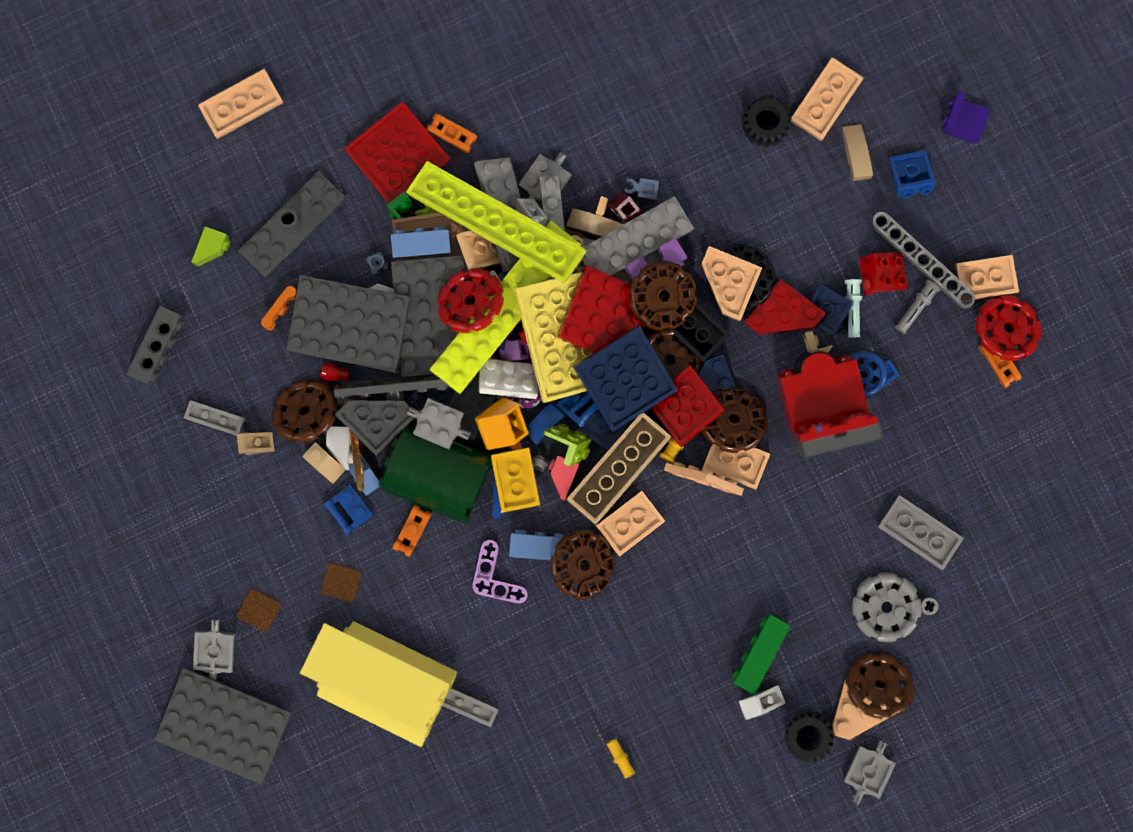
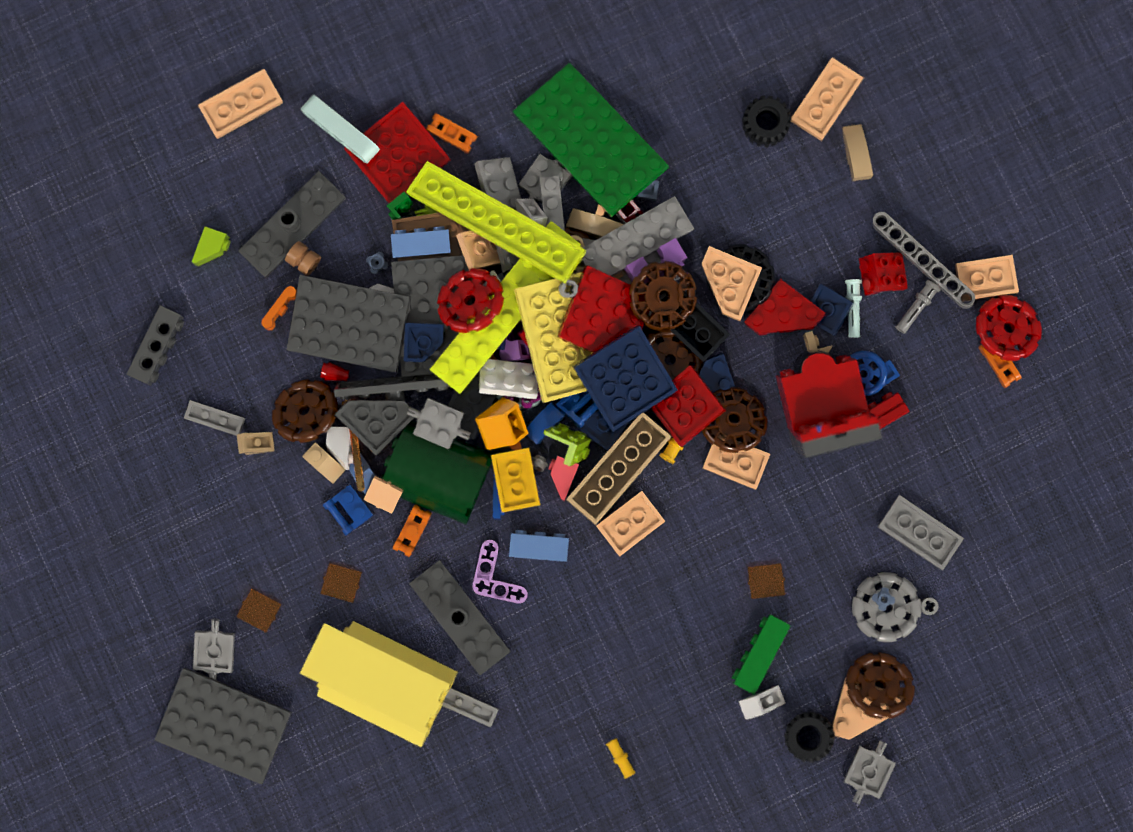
(300, 257): none -> medium nougat wheel
(340, 129): none -> light aqua beam
(383, 494): none -> light nougat piece
(422, 341): none -> dark blue plate
(473, 636): none -> dark grey plate
(572, 561): reddish brown plate -> none
(573, 290): none -> light grey bush
(590, 139): none -> green plate
(704, 477): light nougat plate -> none
(766, 581): none -> clear orange piece
(878, 598): none -> sand blue plate
(889, 409): none -> red brick
(912, 174): blue plate -> none
(965, 119): dark purple bracket -> none

